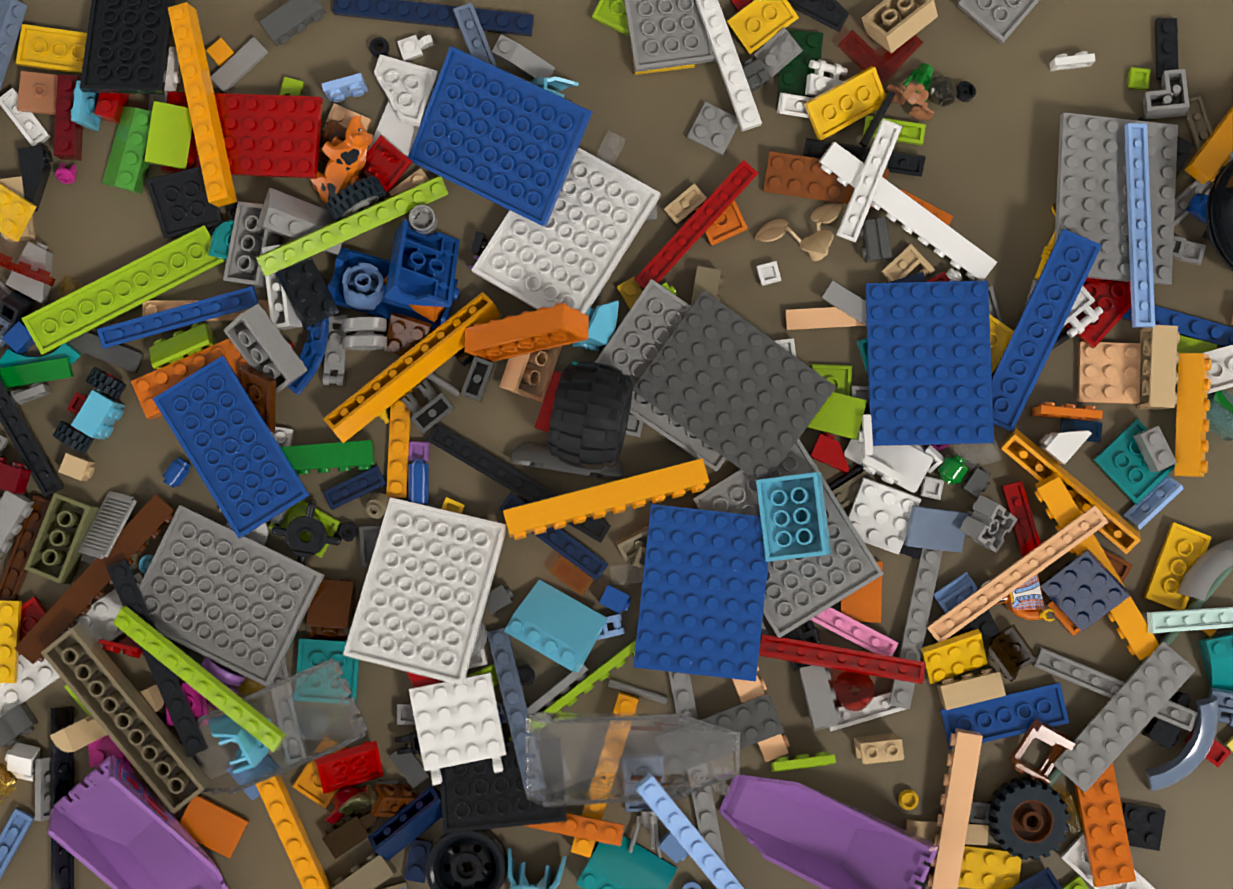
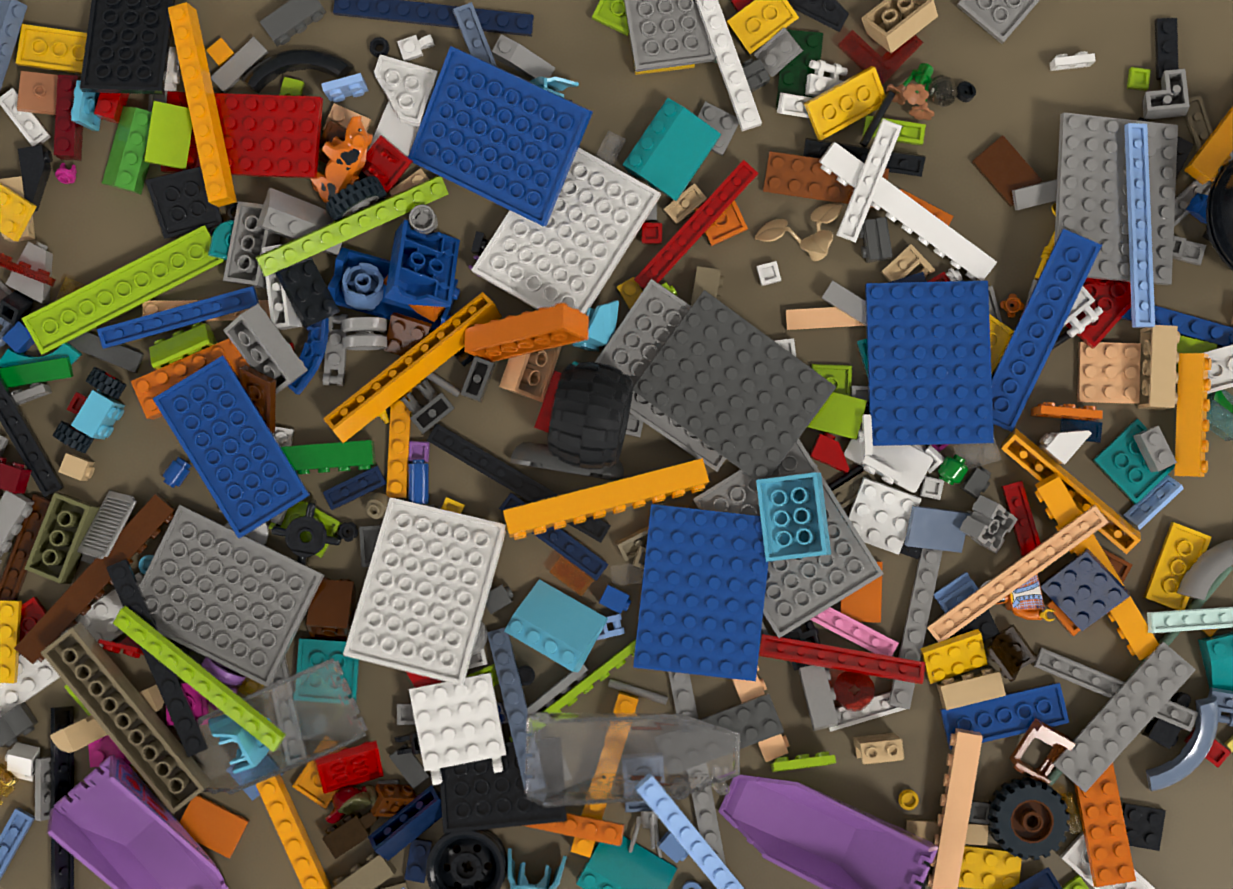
(292, 61): none -> black brick
(652, 233): none -> red plate
(671, 149): none -> teal slope
(1005, 169): none -> reddish brown tile
(1012, 299): none -> orange plate
(1035, 194): none -> light grey tile

